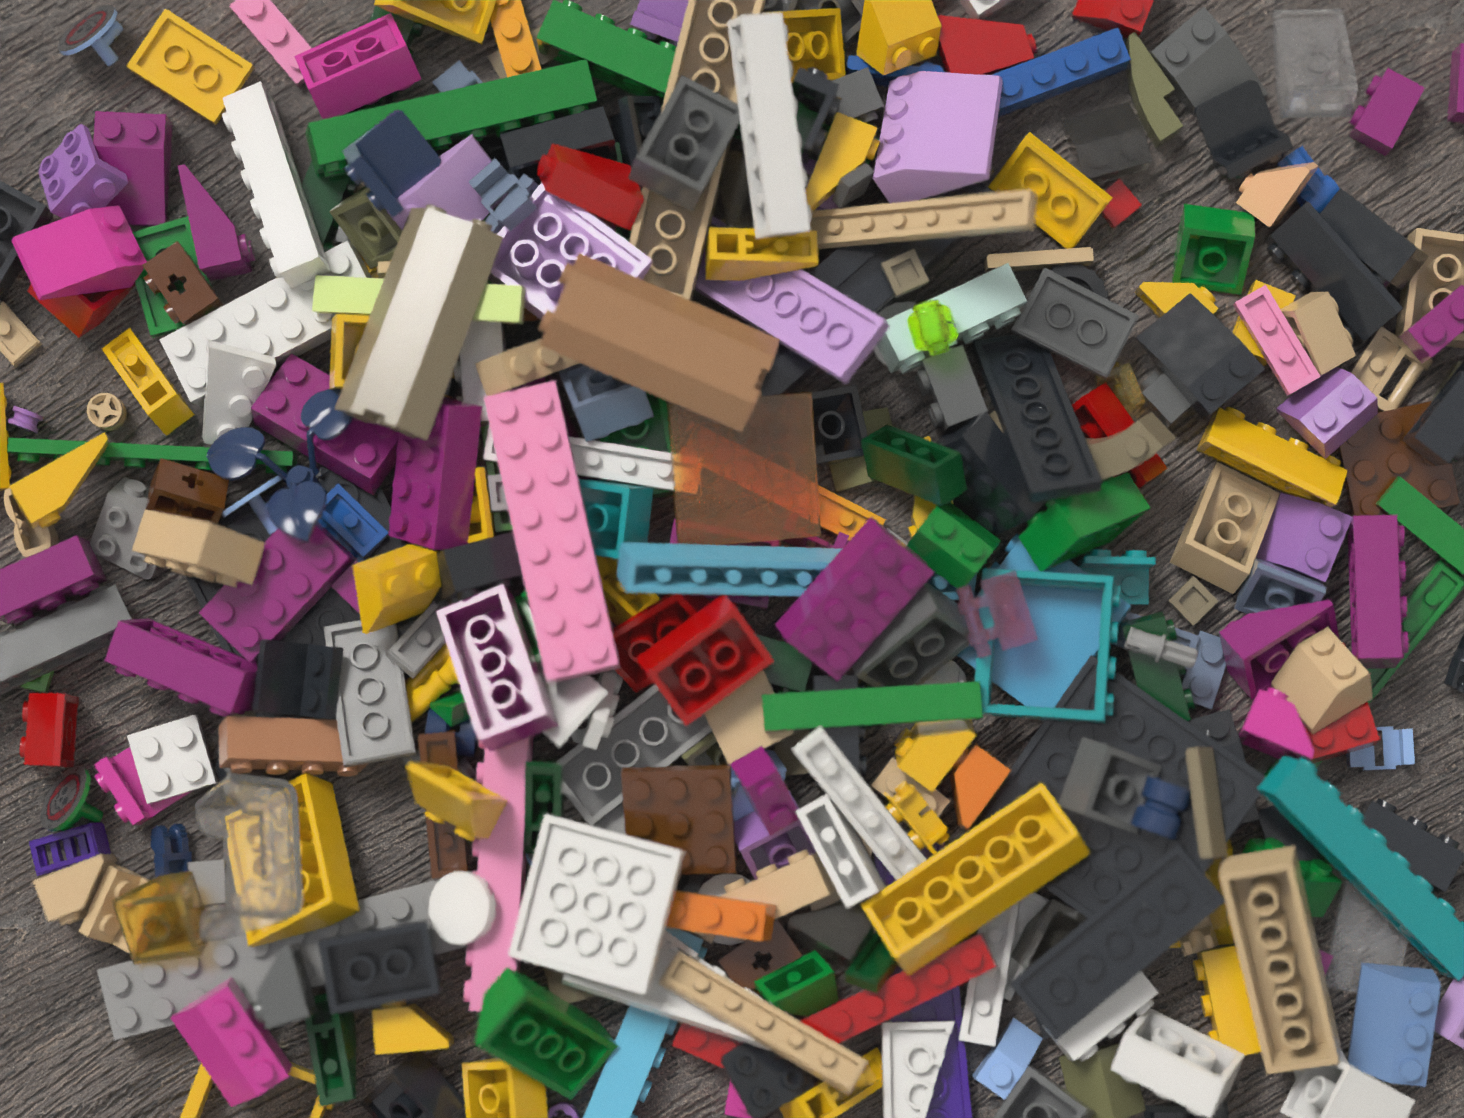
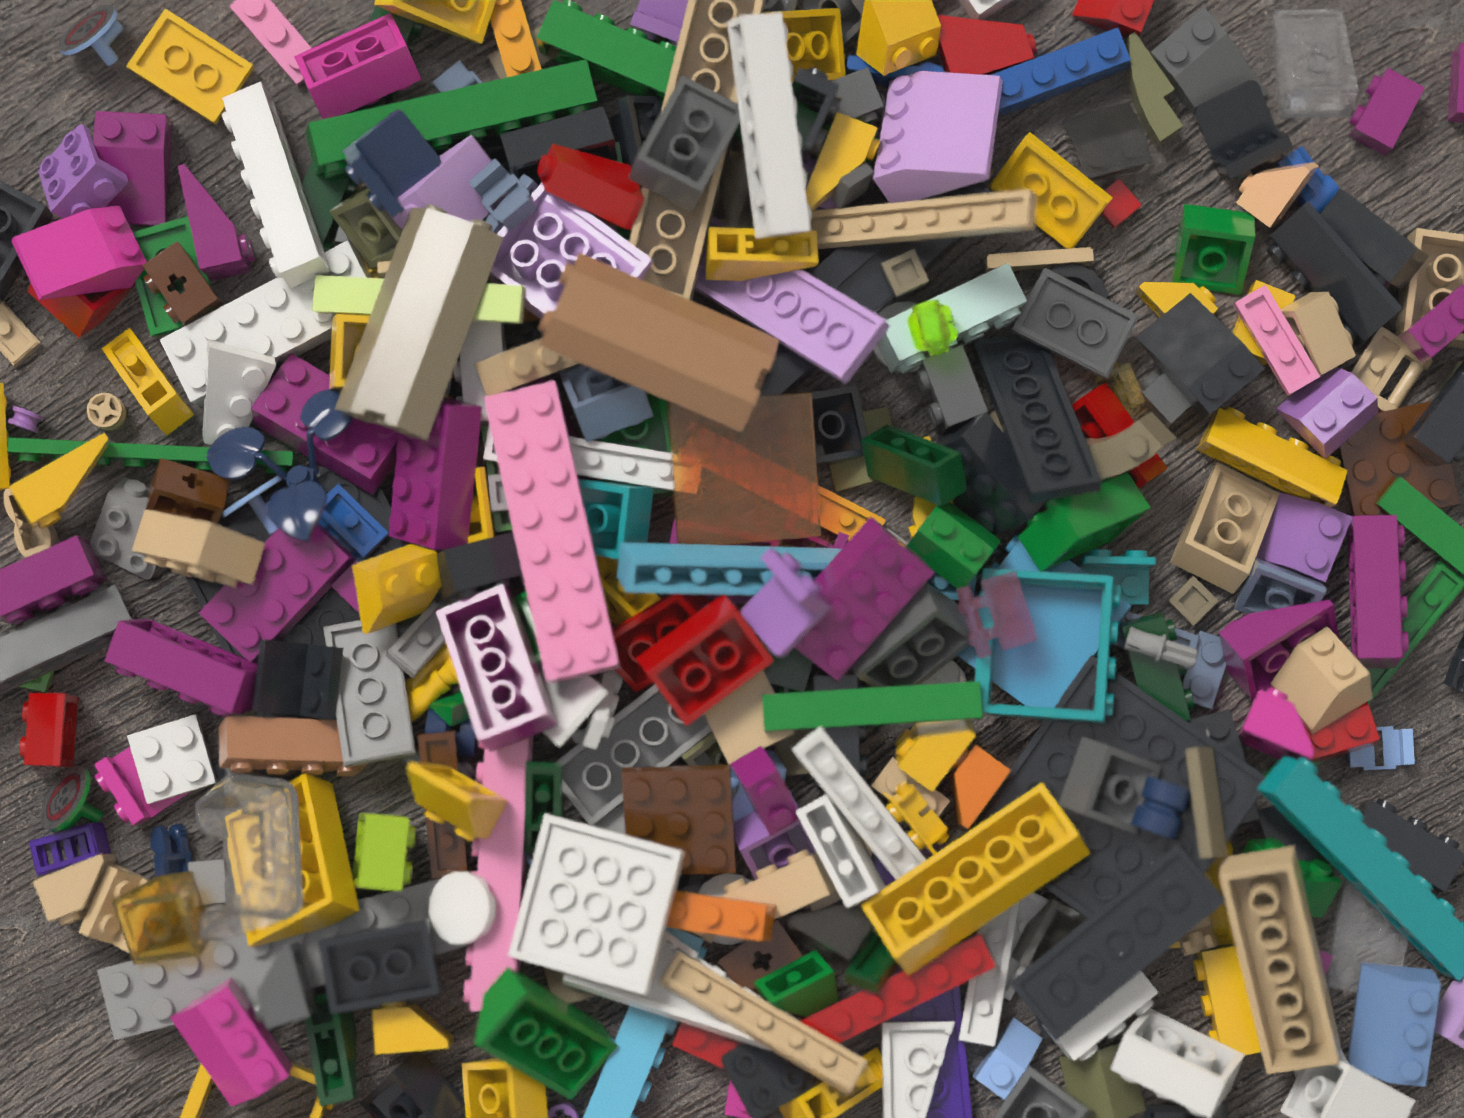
(382, 851): none -> lime brick
(785, 604): none -> medium lavender bracket

